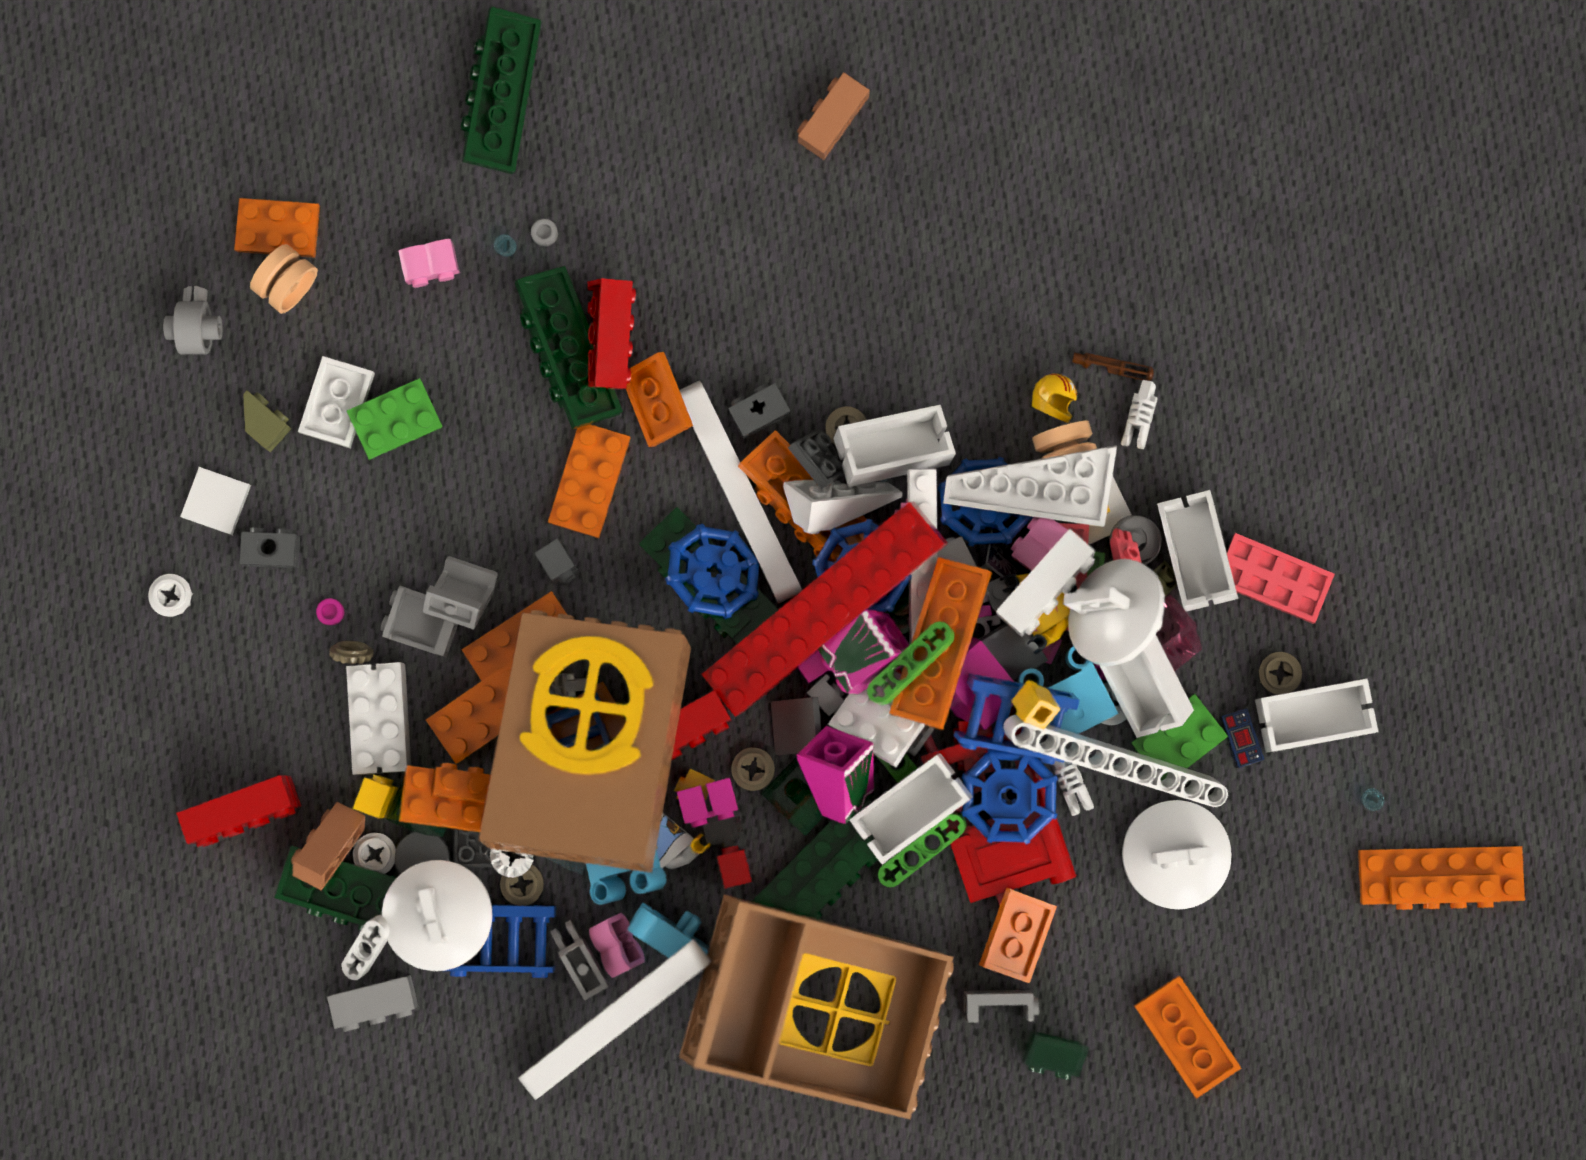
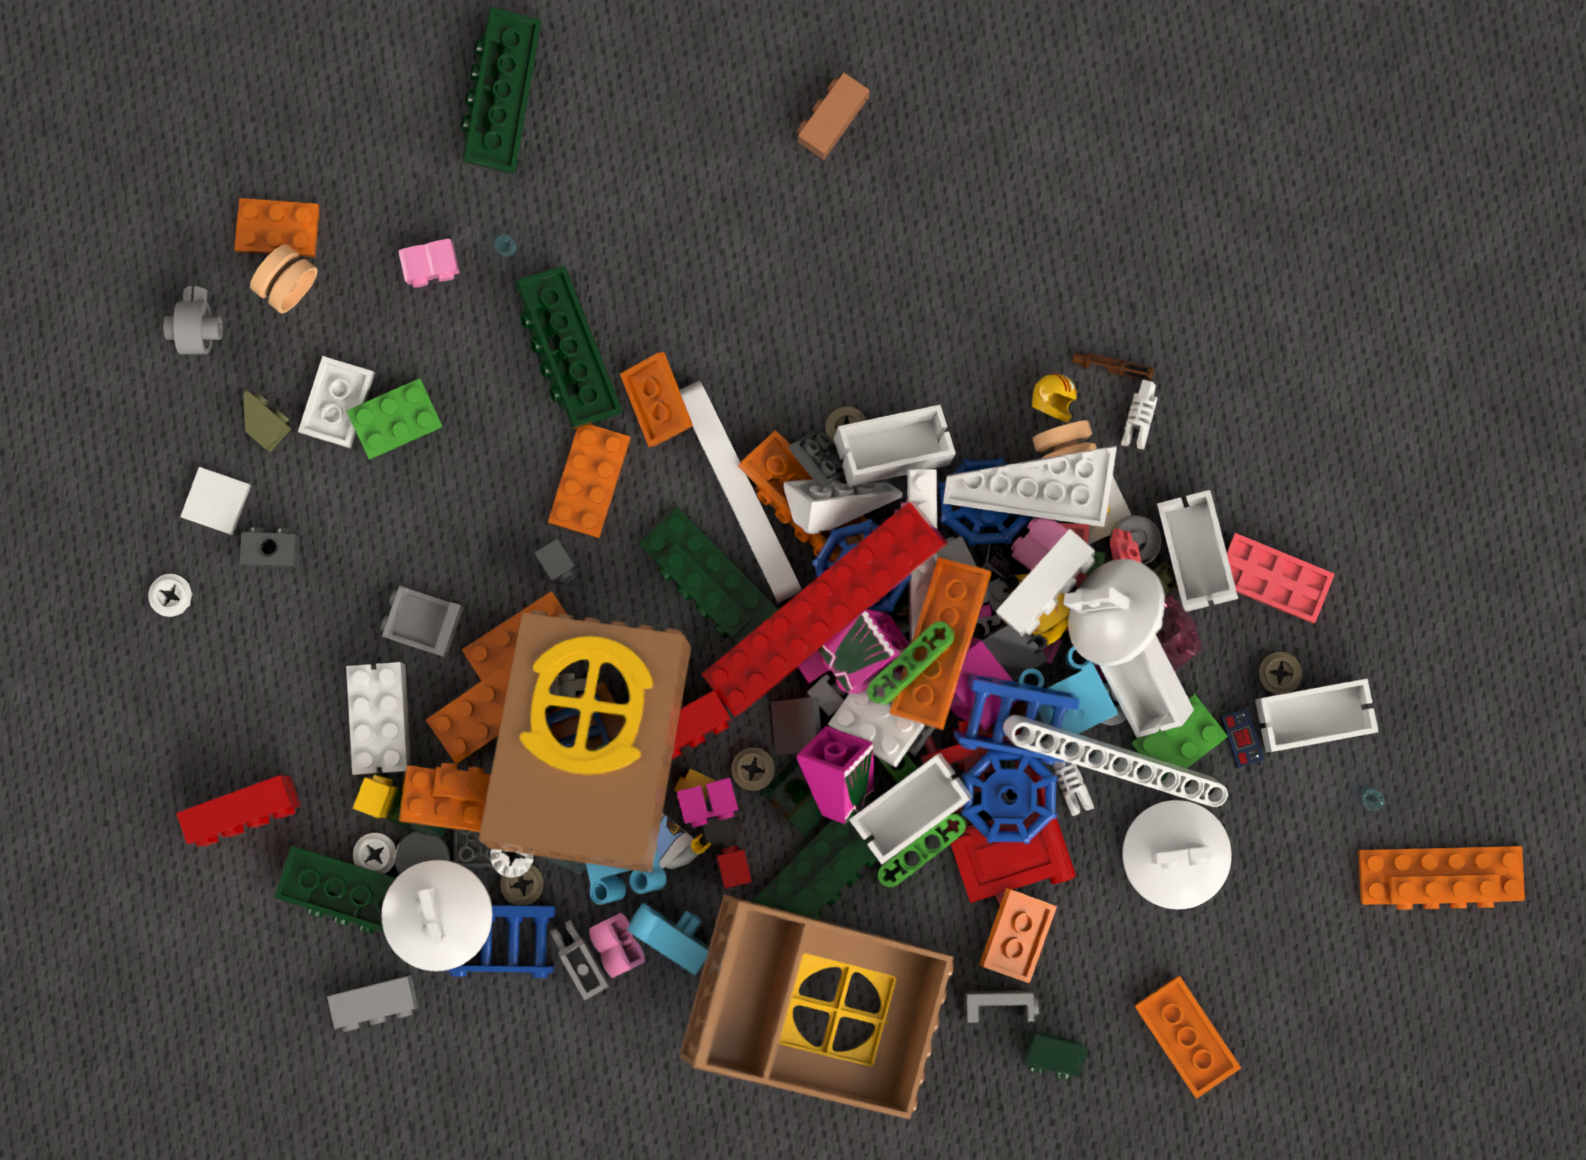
(328, 845): nougat brick -> none
(330, 611): dark pink tile -> none
(351, 652): dark tan gear -> none
(357, 952): white beam -> none
(460, 593): light grey panel -> none
(544, 232): light grey tile -> none
(610, 333): red wedge -> none
(615, 1019): white beam -> none
(723, 560): blue plate -> none
(751, 423): dark grey brick -> none
(1035, 705): yellow brick -> none

